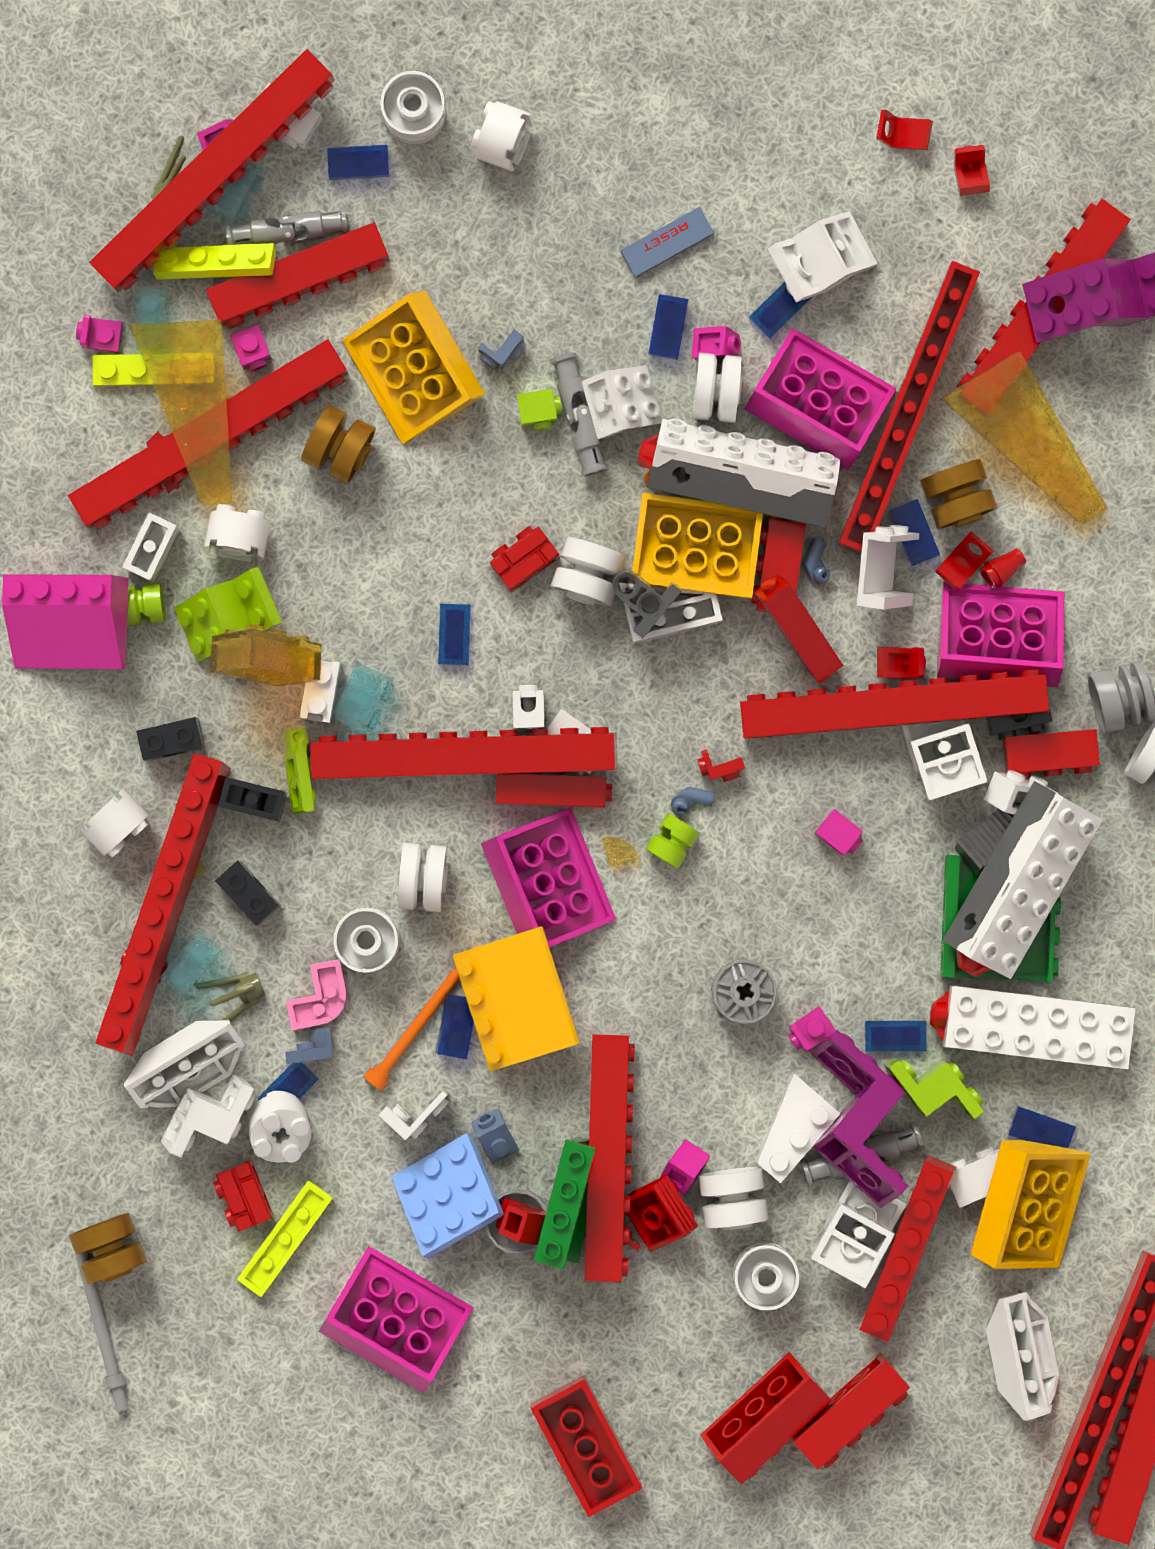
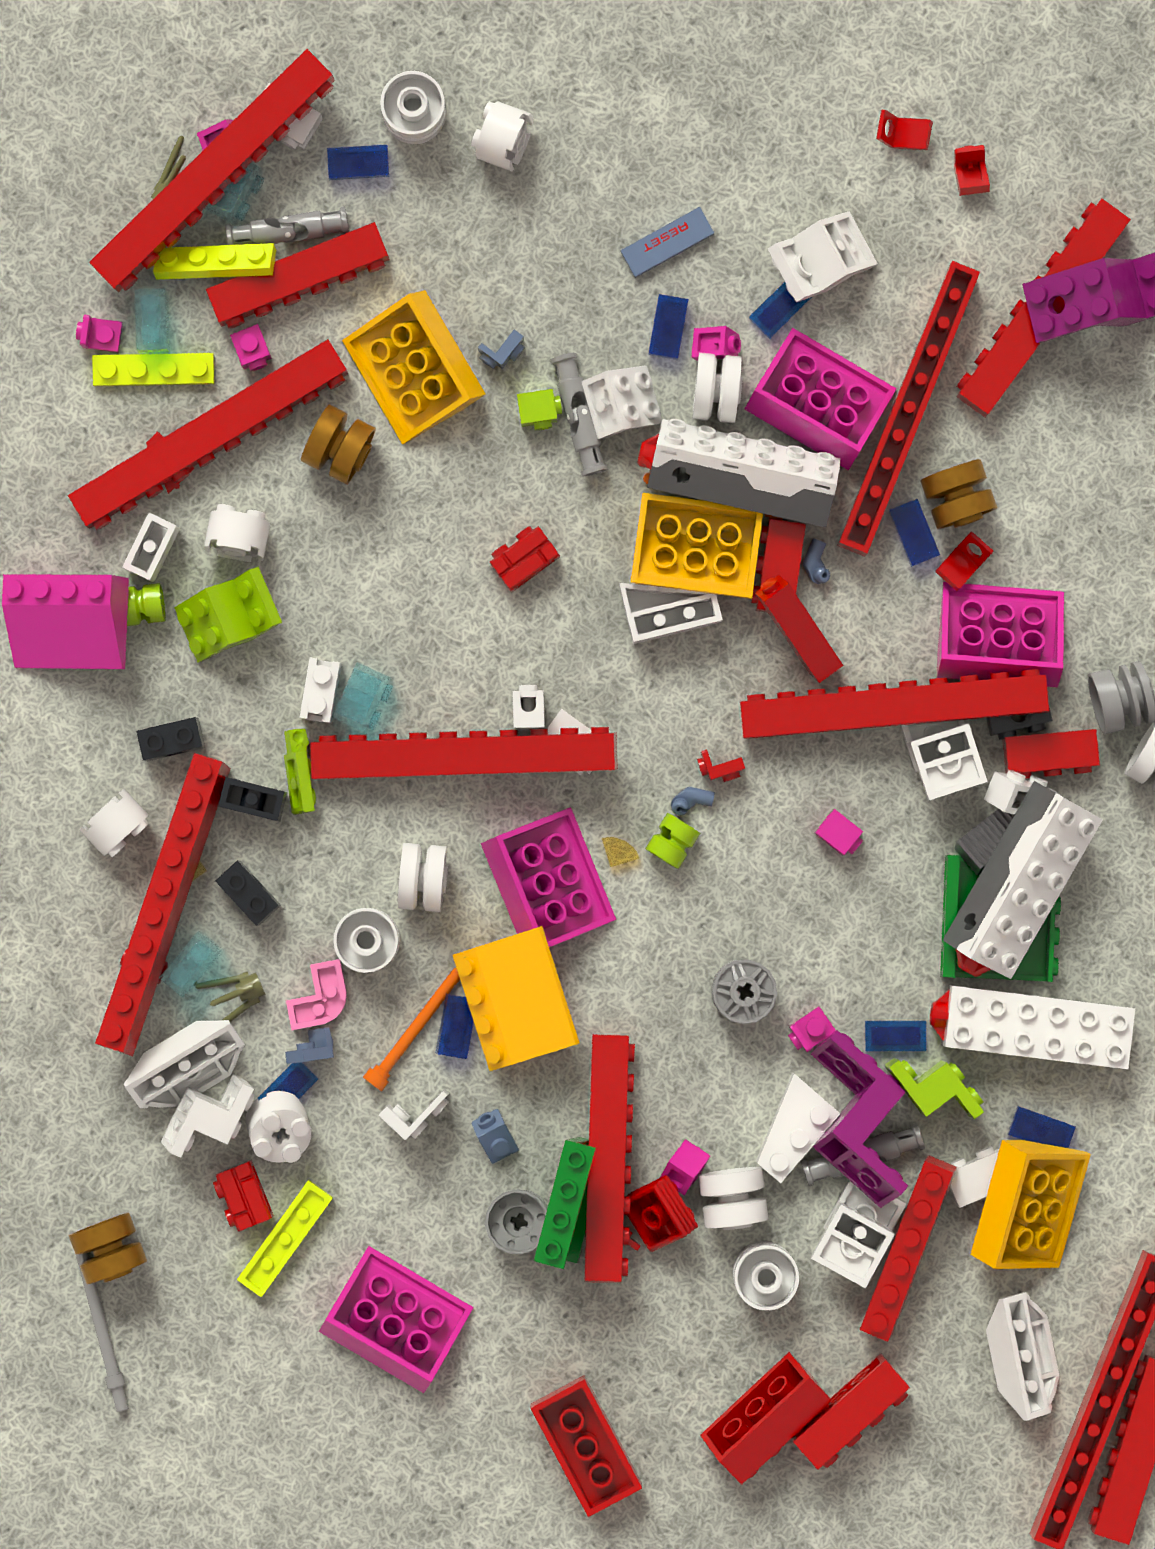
(191, 385): clear yellow wing -> none
(266, 656): clear yellow brick -> none
(447, 1195): light blue plate -> none
(454, 634): clear blue plate -> none
(521, 1222): red brick -> none
(552, 790): red brick -> none
(586, 580): white wheel -> none
(642, 590): dark grey tile -> none
(878, 568): white panel -> none
(900, 662): red bracket -> none
(1002, 568): red cone -> none
(1020, 423): clear yellow wing -> none

